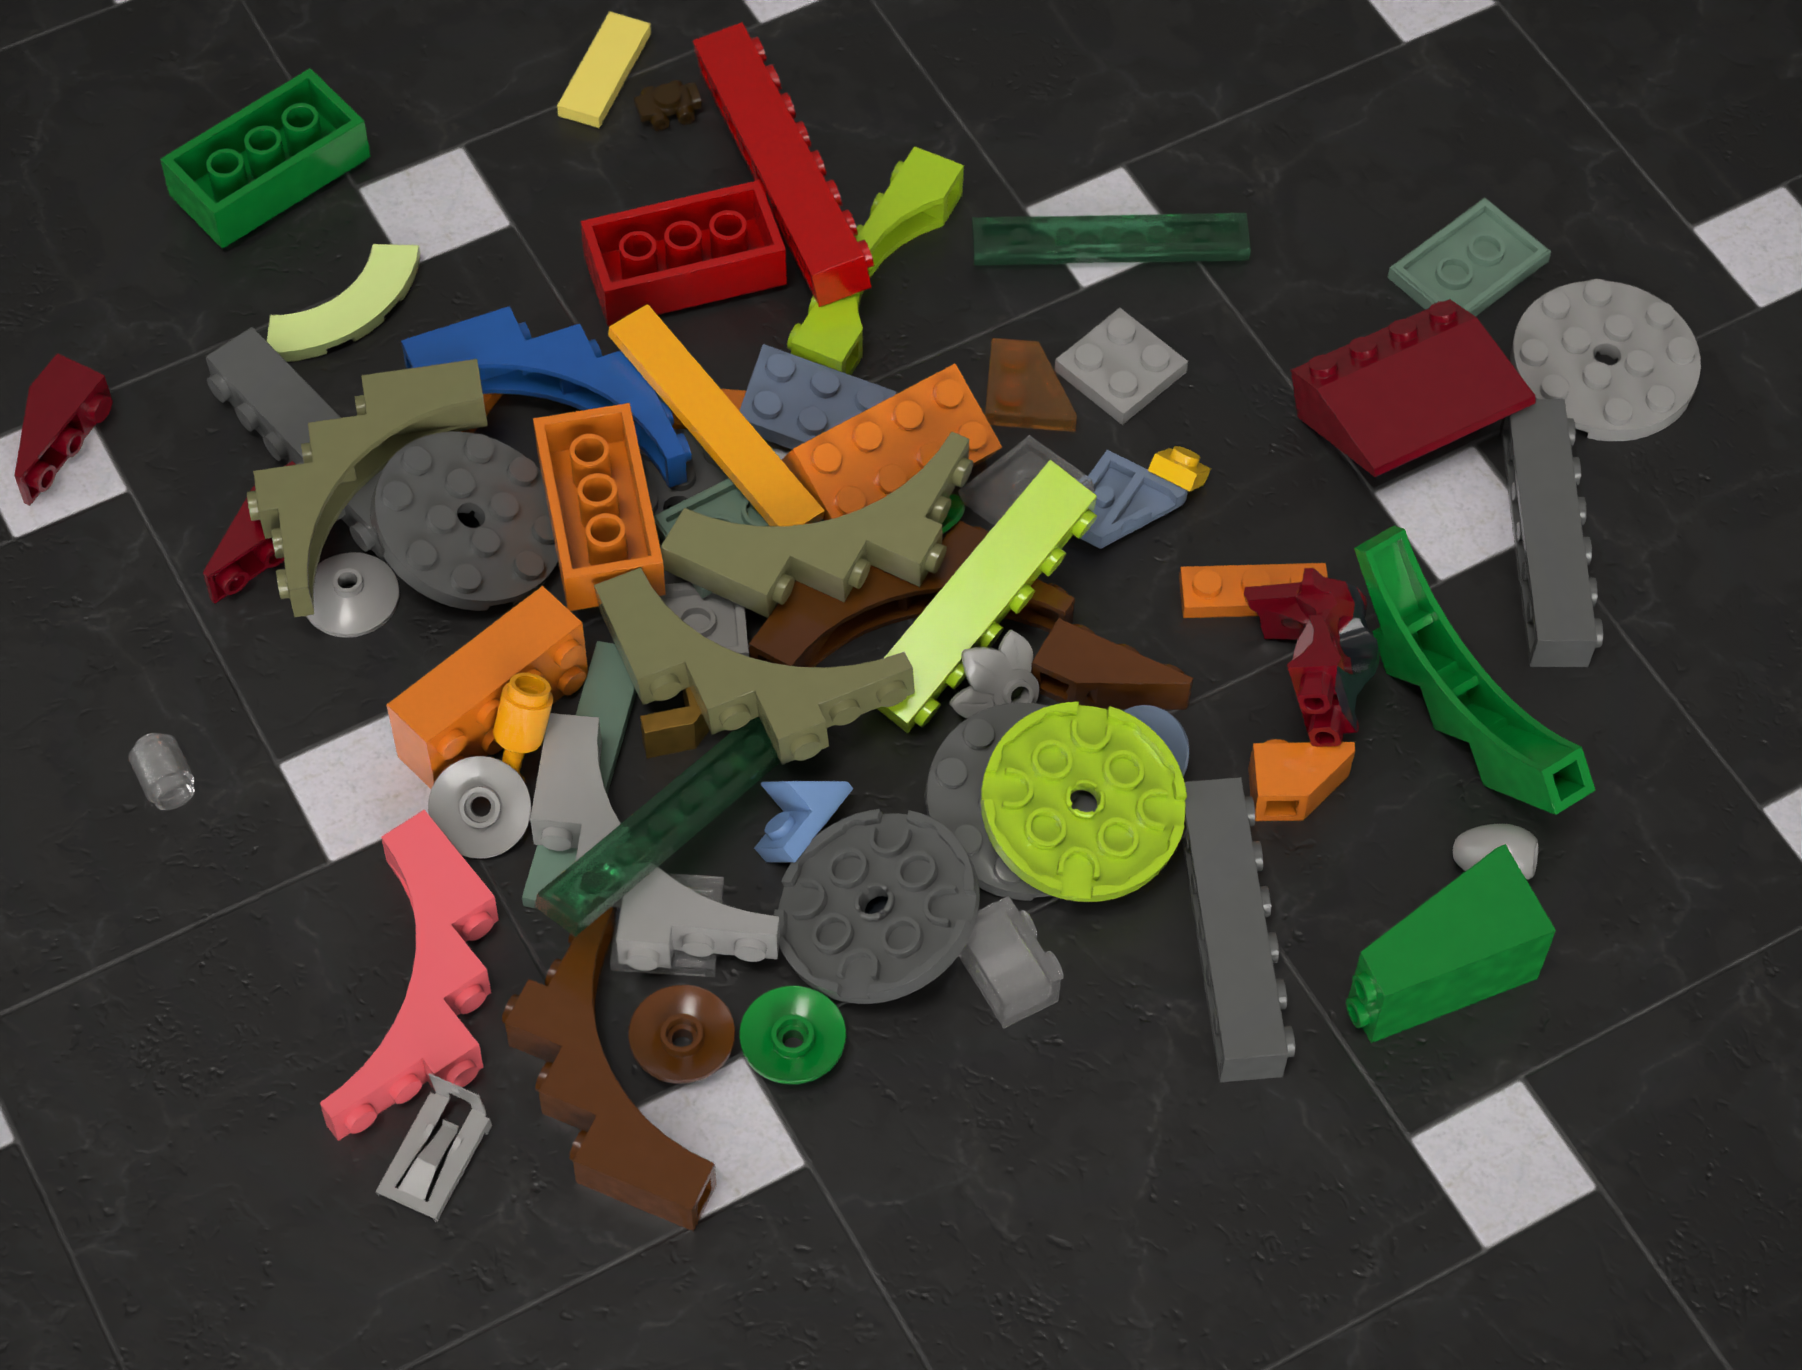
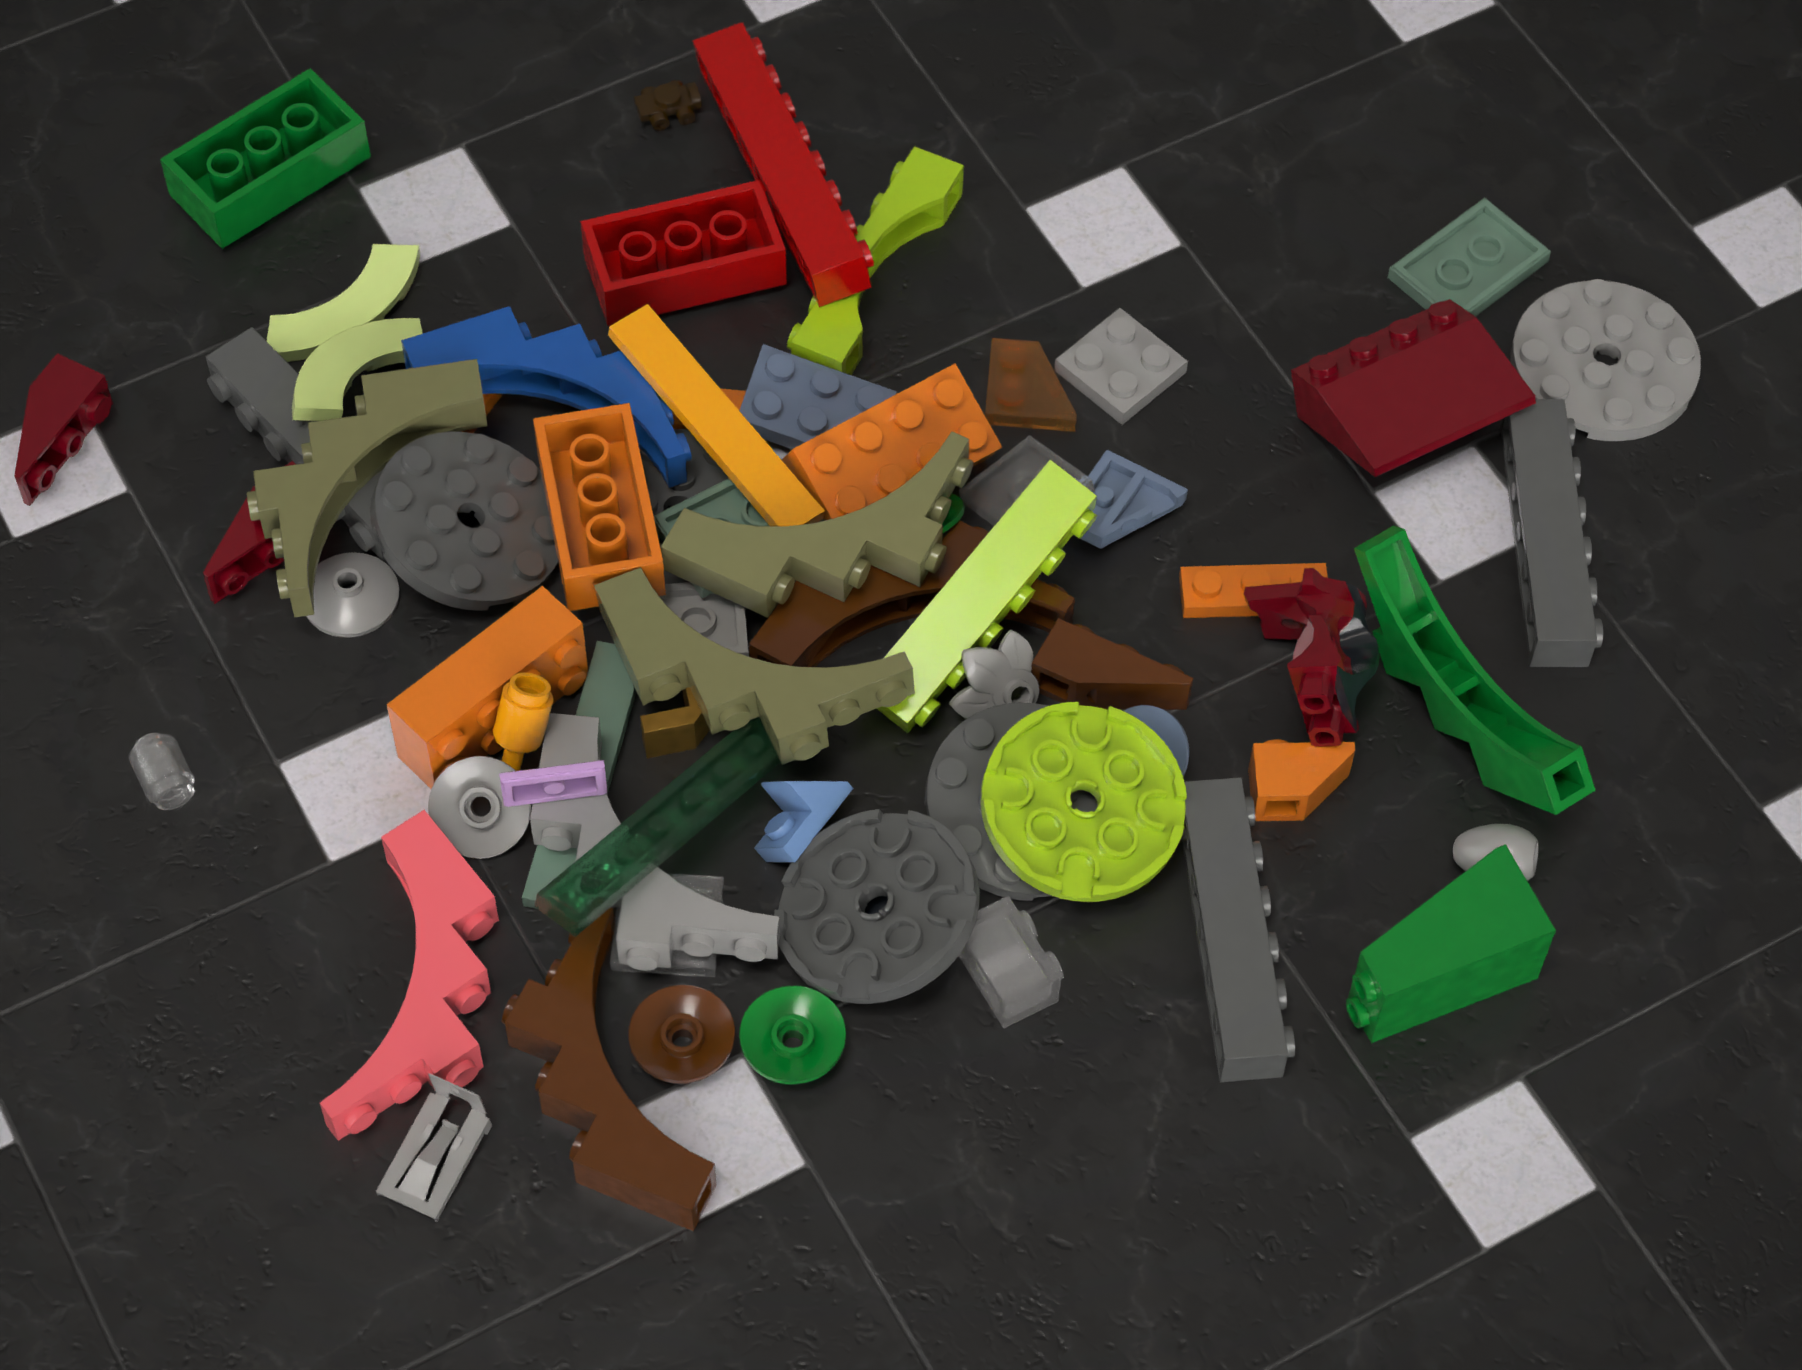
(341, 358): none -> yellowish green tile
(553, 783): none -> lavender slope
(604, 69): light yellow tile -> none
(1110, 238): clear green plate -> none
(1180, 467): yellow plate -> none

